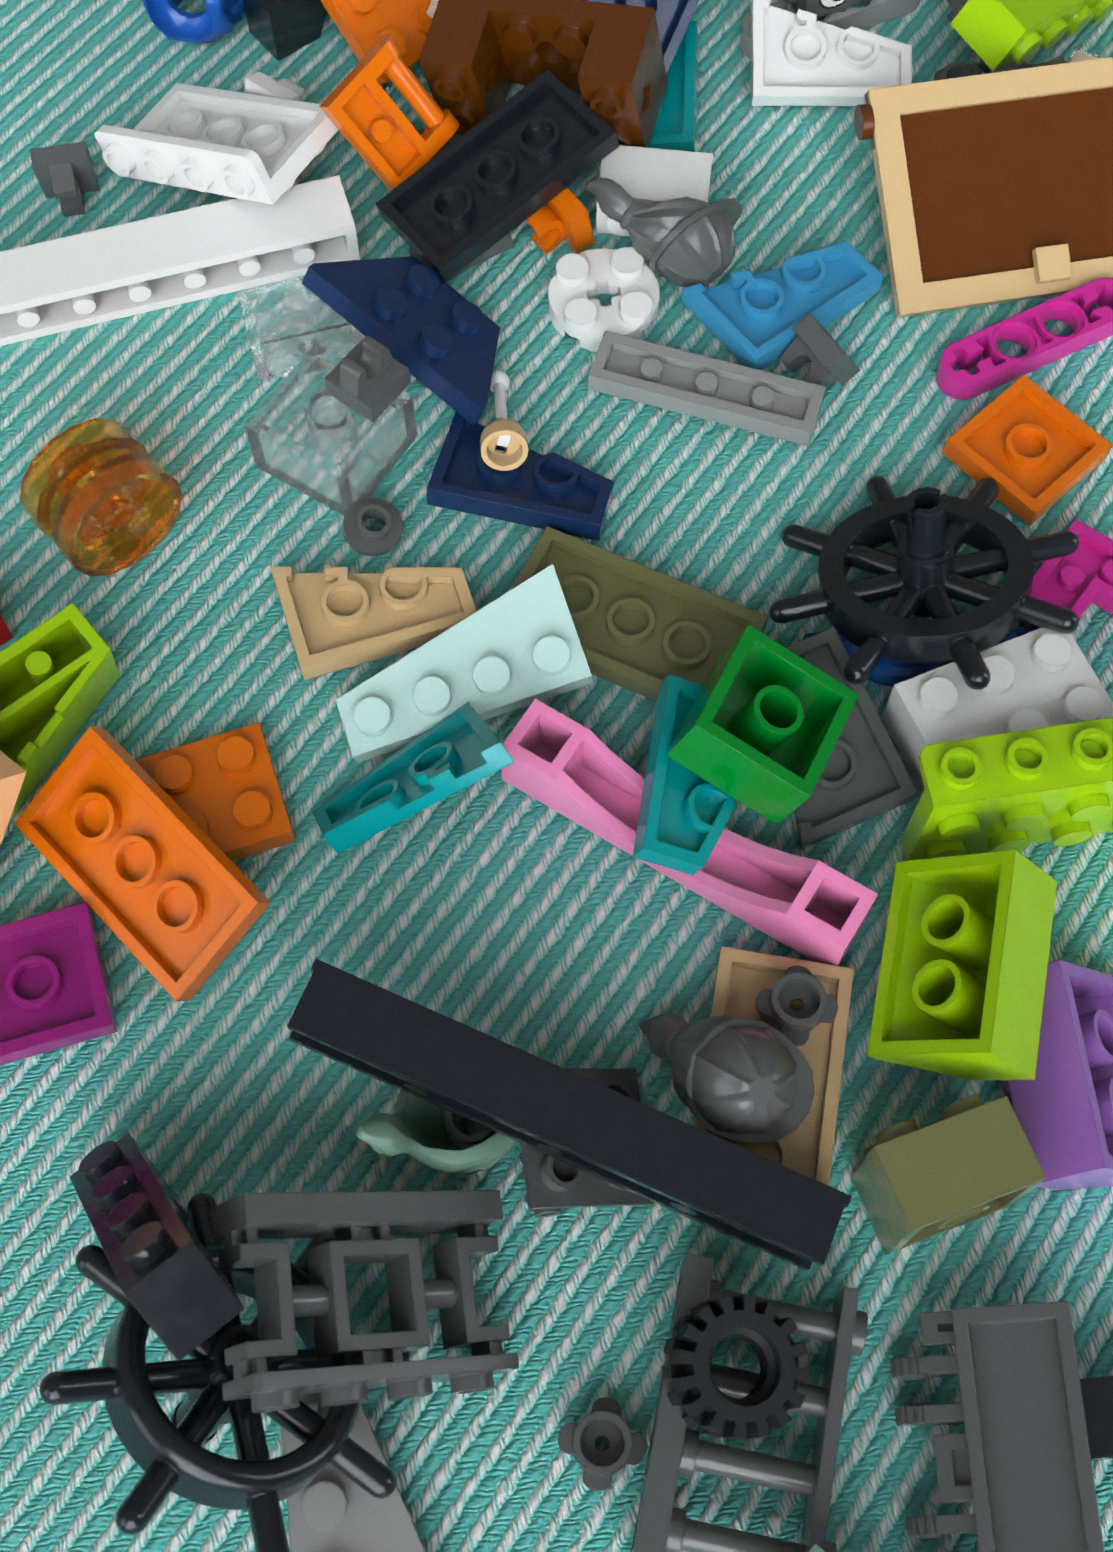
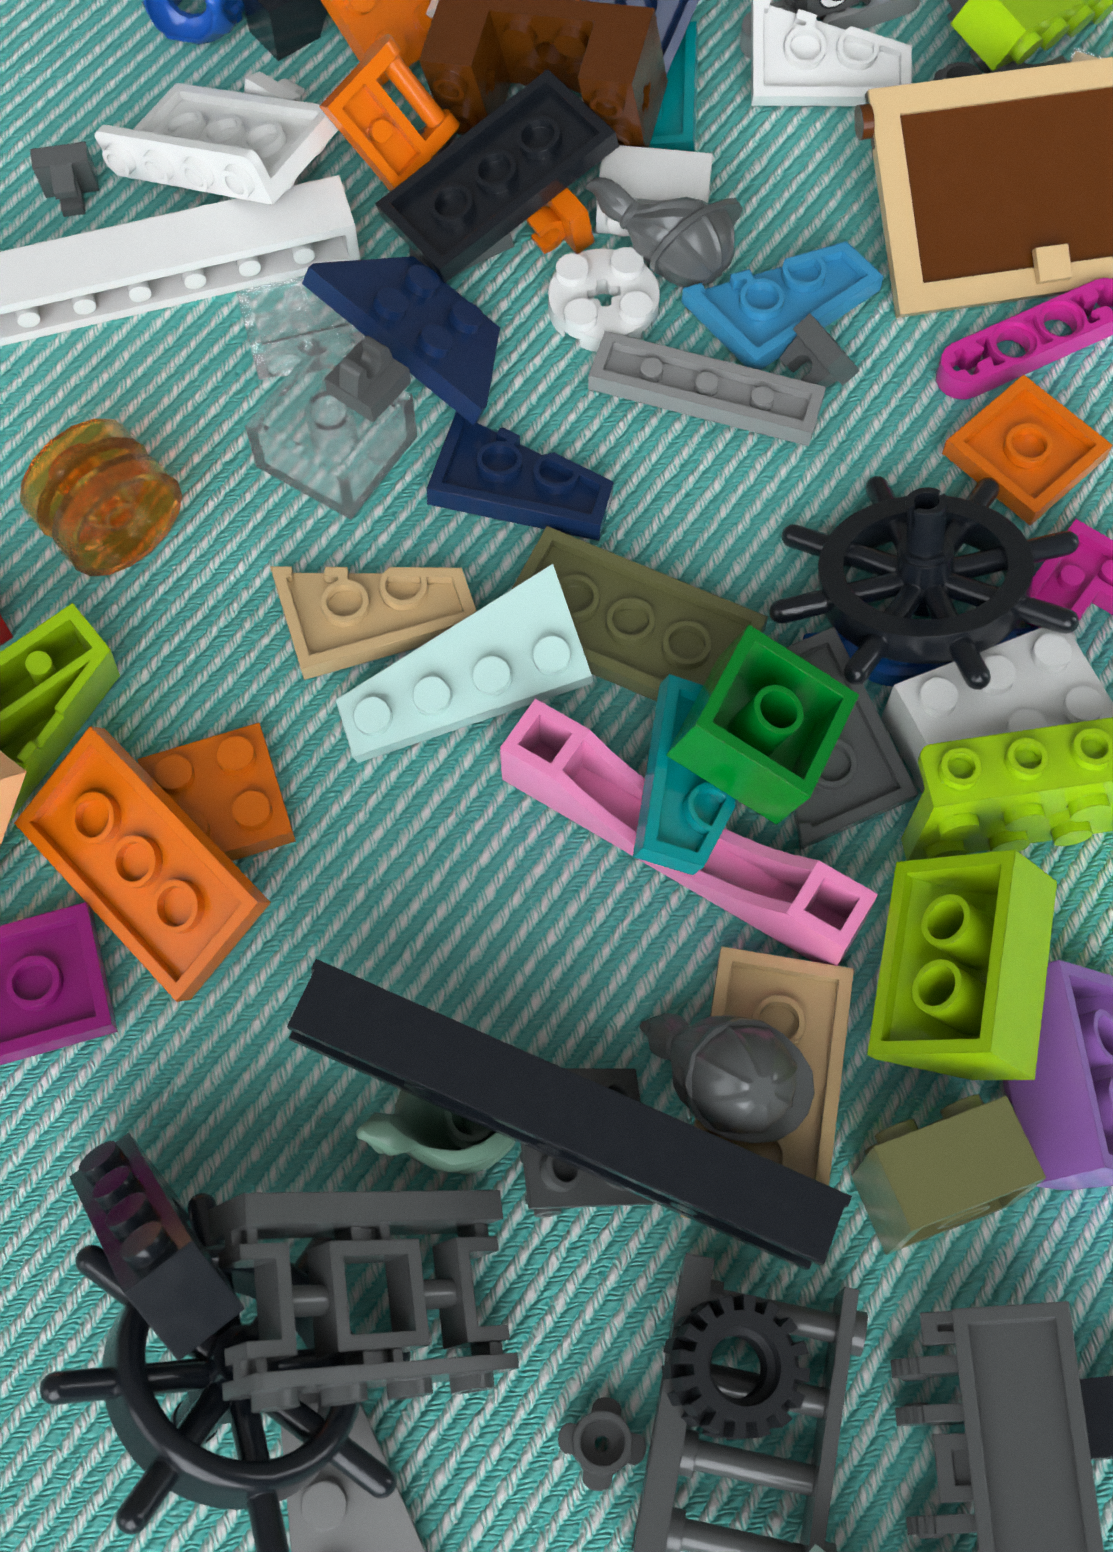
(372, 542): dark grey plate -> none
(417, 776): teal wing -> none
(503, 431): tan hinge -> none
(800, 986): dark grey plate -> none

